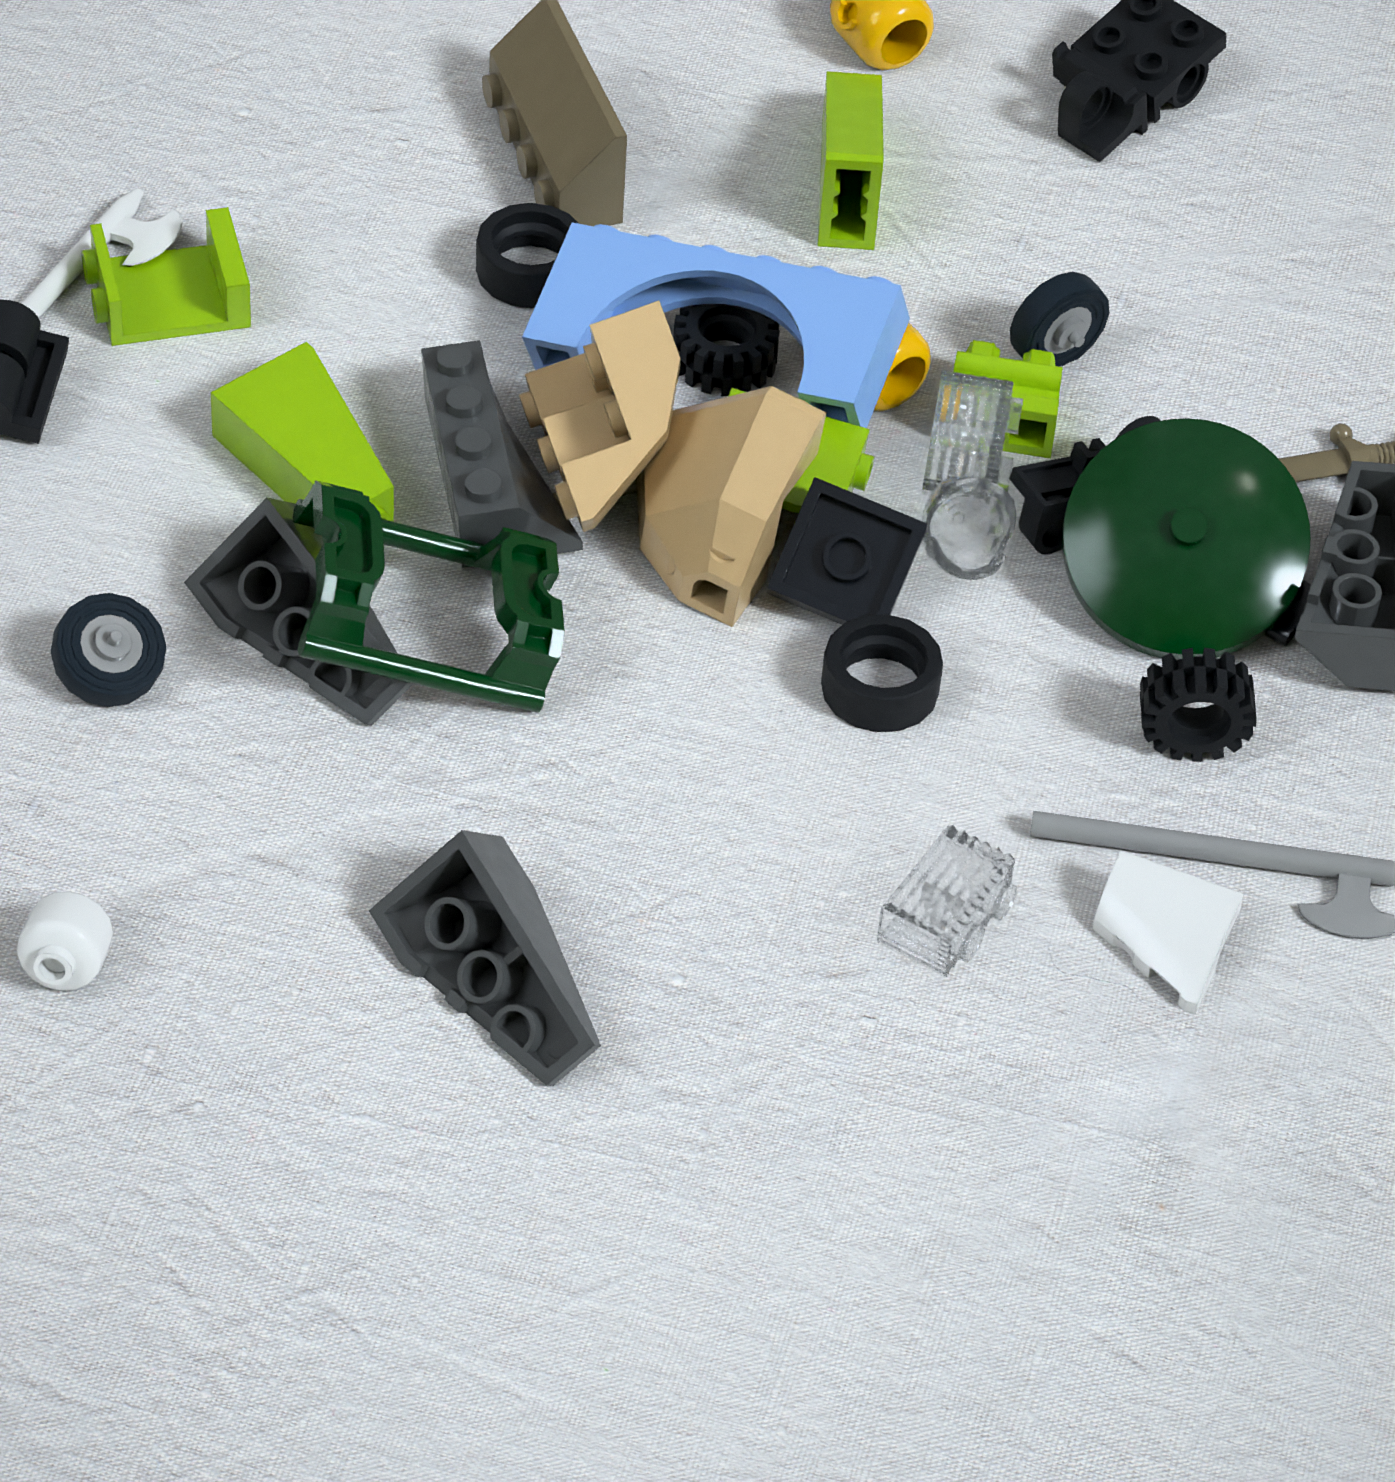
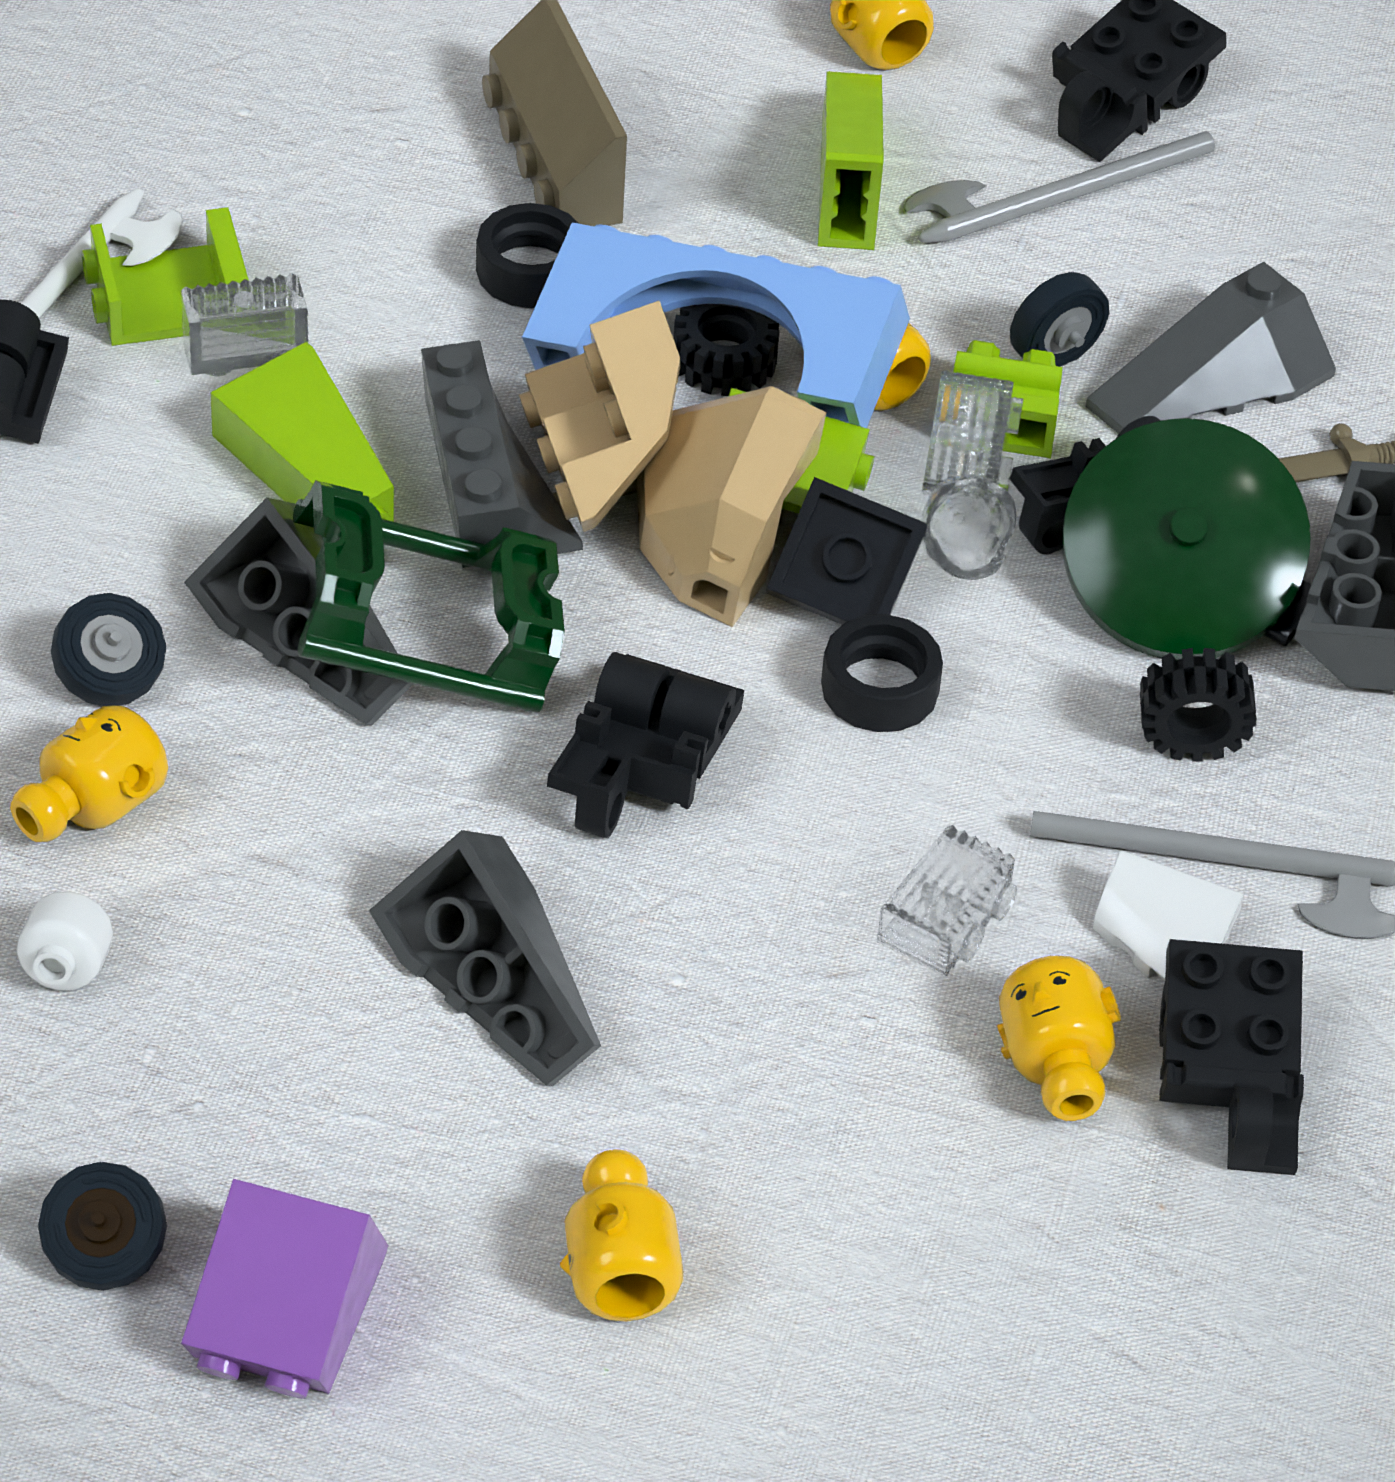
(92, 774): none -> yellow piece
(102, 1226): none -> black wheel
(242, 323): none -> clear brick
(283, 1289): none -> medium lavender slope
(622, 1241): none -> yellow piece
(642, 735): none -> black plate
(963, 218): none -> light grey piece
(1059, 1032): none -> yellow piece
(1231, 349): none -> dark grey wedge
(1236, 1043): none -> black plate

